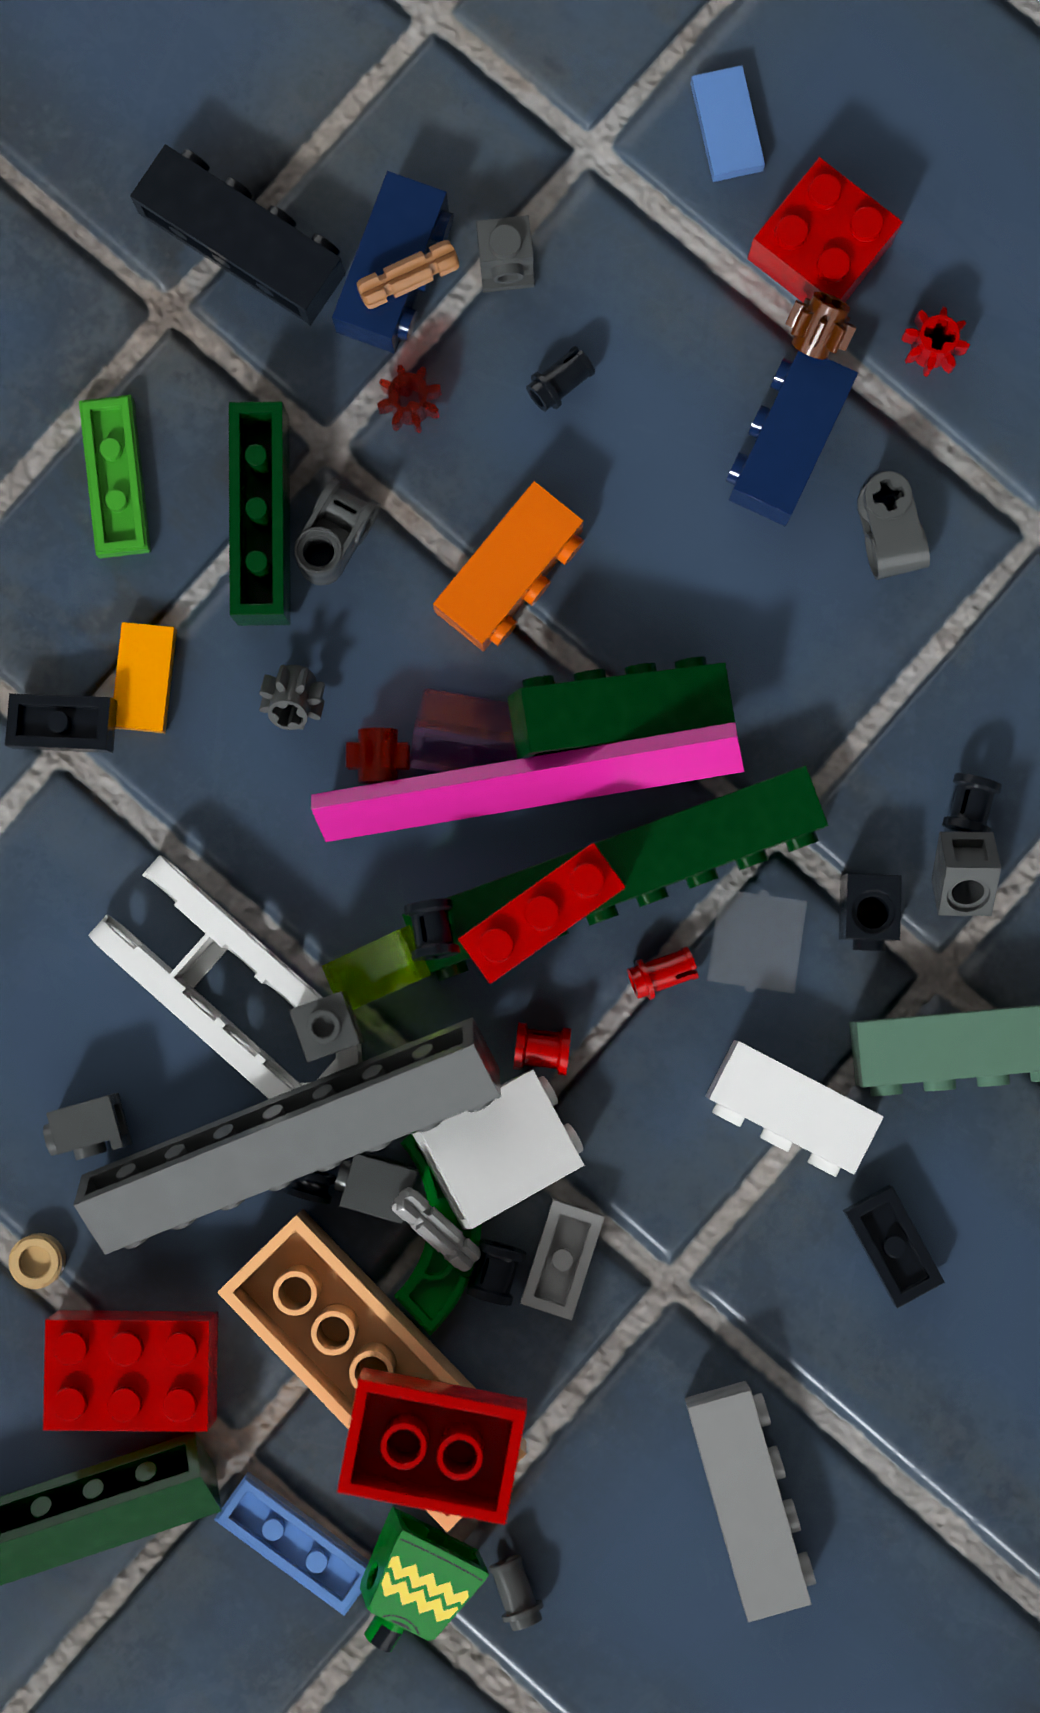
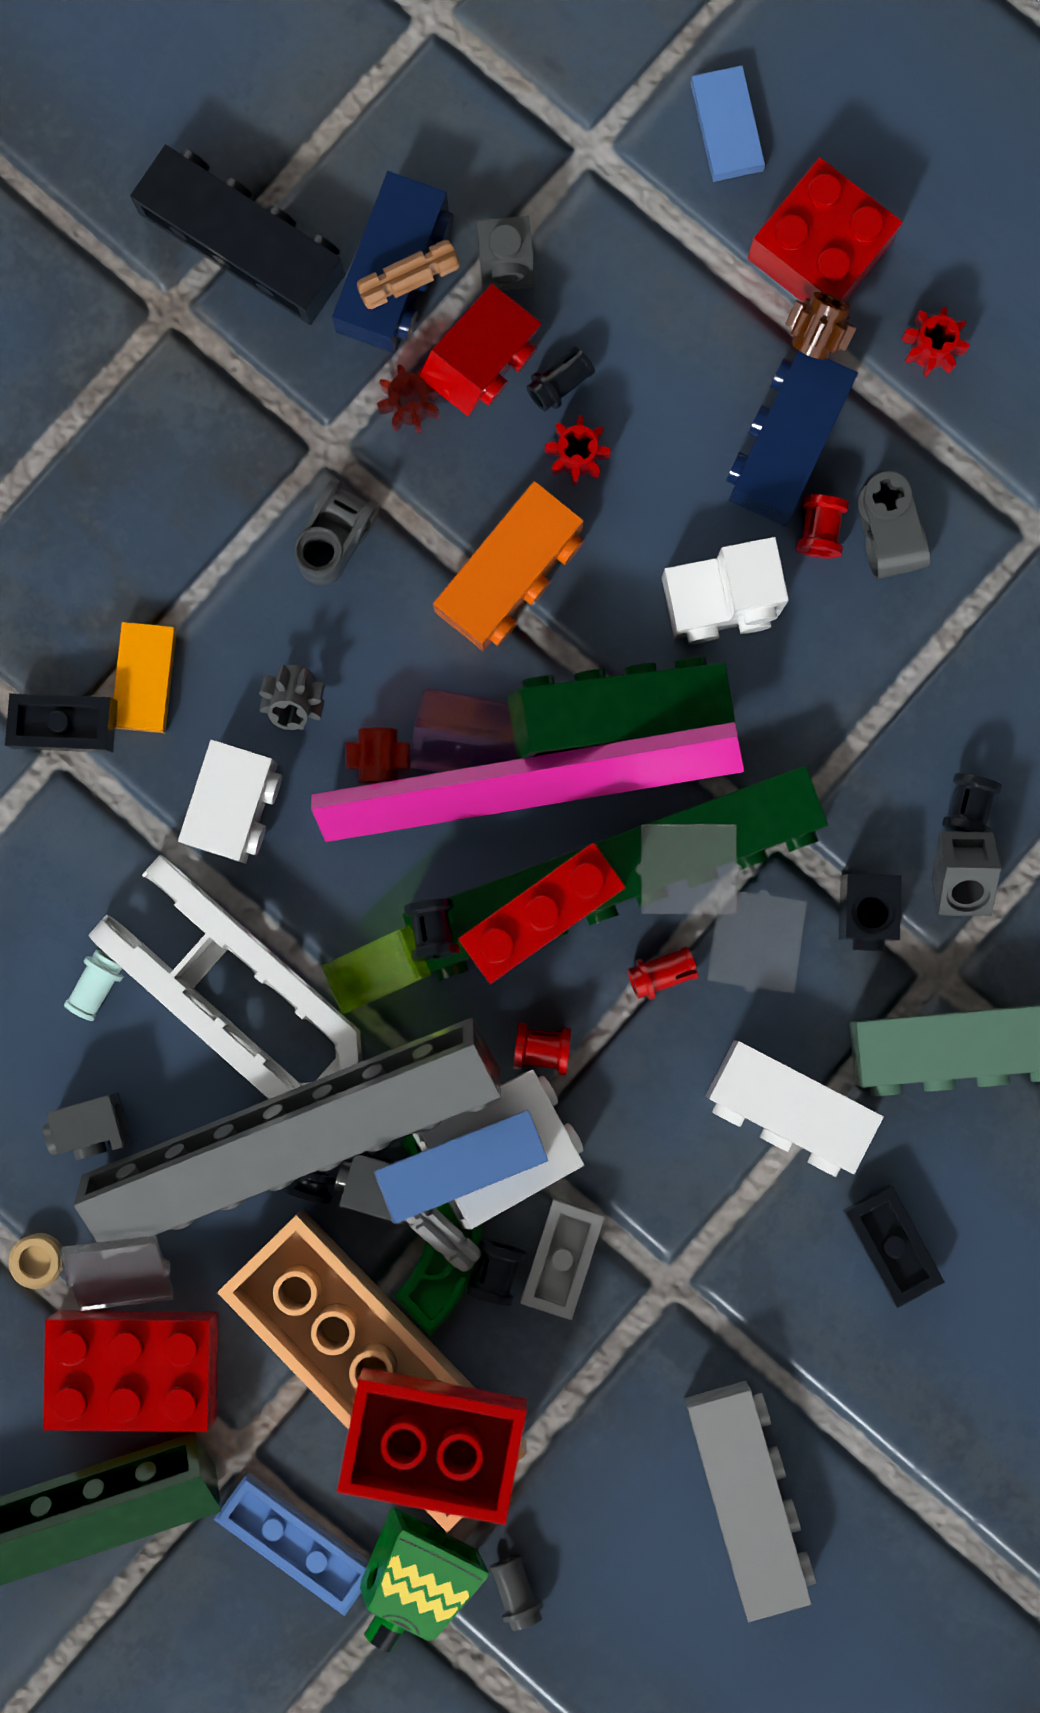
(93, 985): none -> light aqua pin
(114, 476): bright green tile -> none
(117, 1272): none -> clear piece
(230, 802): none -> white brick
(259, 513): dark green brick -> none
(326, 1026): dark grey brick -> none
(460, 1166): none -> medium blue tile
(480, 350): none -> red brick
(578, 436): none -> red gear
(688, 869): none -> clear piece
(726, 592): none -> white brick
(822, 526): none -> red bush

